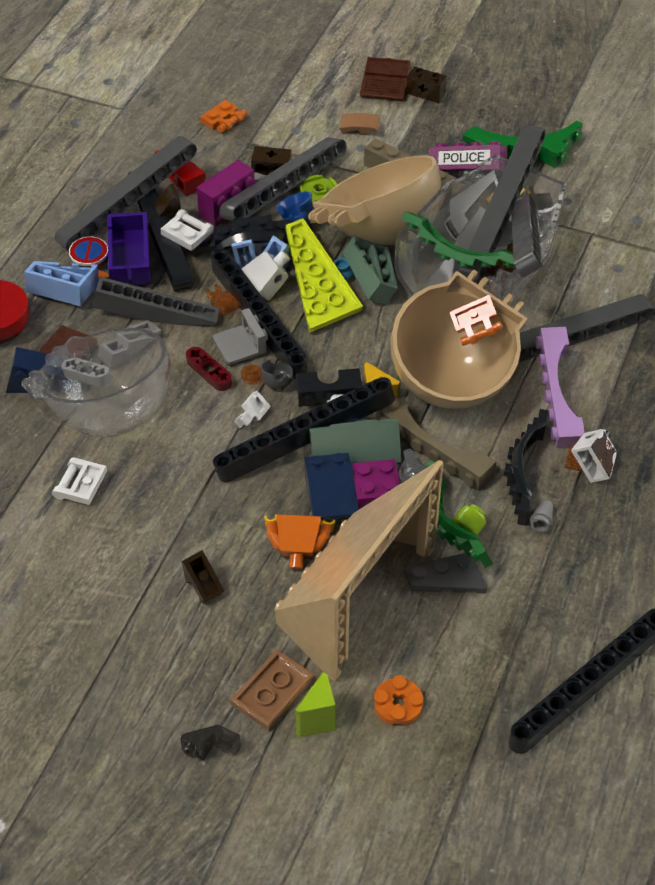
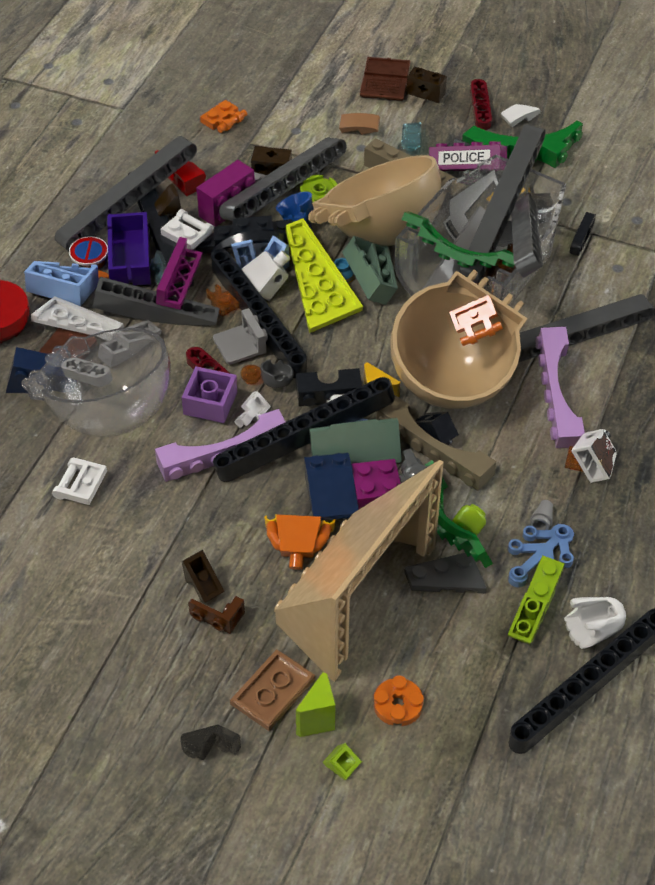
(73, 317): none -> white wing
(158, 264): none -> clear light blue slope
(172, 275): none -> magenta fence
(179, 461): none -> lavender arch
(209, 394): none -> medium lavender brick
(220, 621): none -> reddish brown bracket
(342, 761): none -> lime slope
(411, 136): none -> clear light blue slope
(439, 426): none -> black slope
(480, 104): none -> dark red beam
(514, 471): black piece -> none
(517, 113): none -> white slope
(536, 600): none -> lime slope
(540, 549): none -> medium blue plant
(582, 233): none -> black beam
(594, 620): none -> white hair

